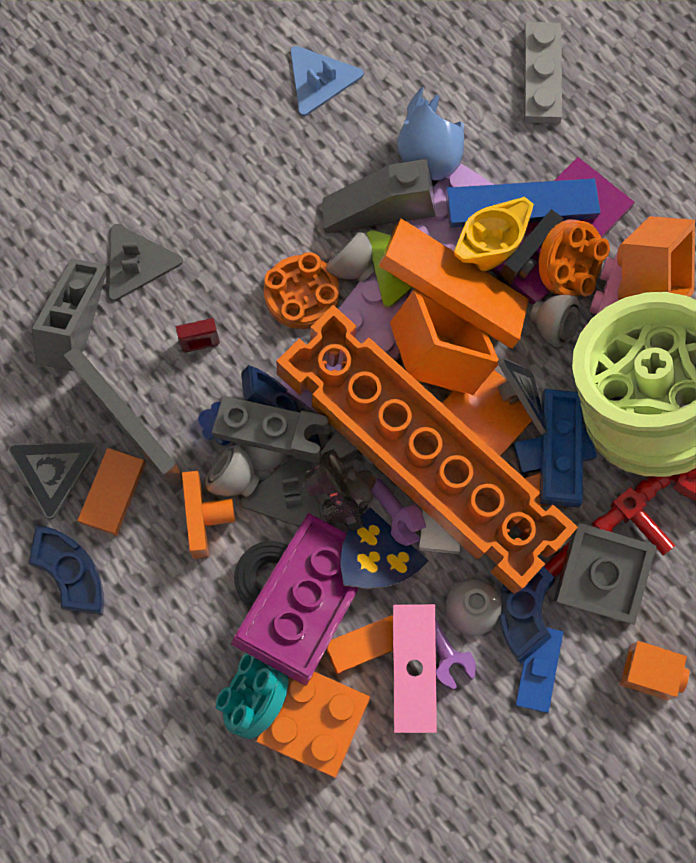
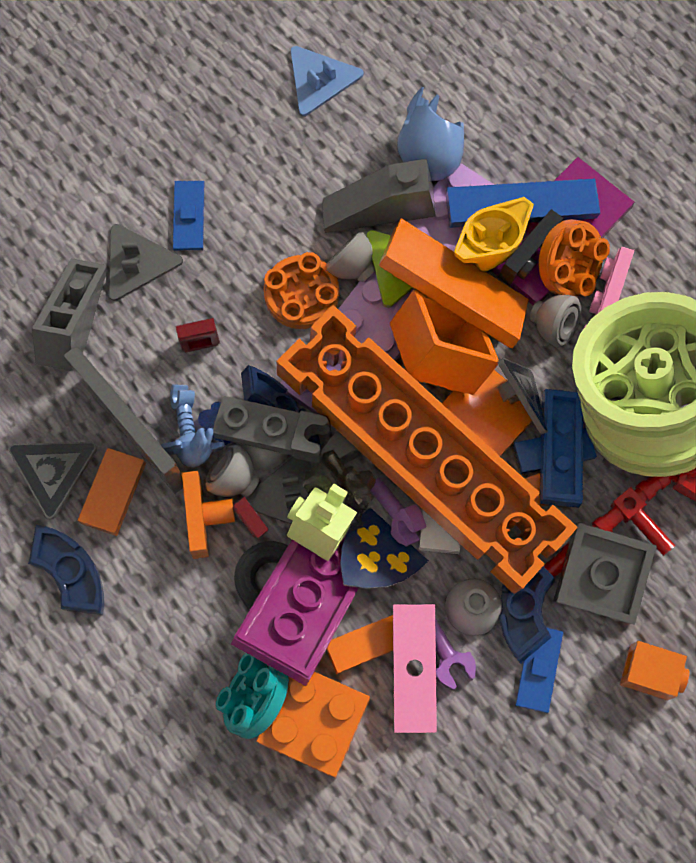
(188, 215): none -> blue piece
(192, 447): none -> medium blue piece
(250, 518): none -> dark red tile
(321, 521): none -> yellowish green brick
(542, 73): light grey plate -> none
(658, 258): orange piece -> none

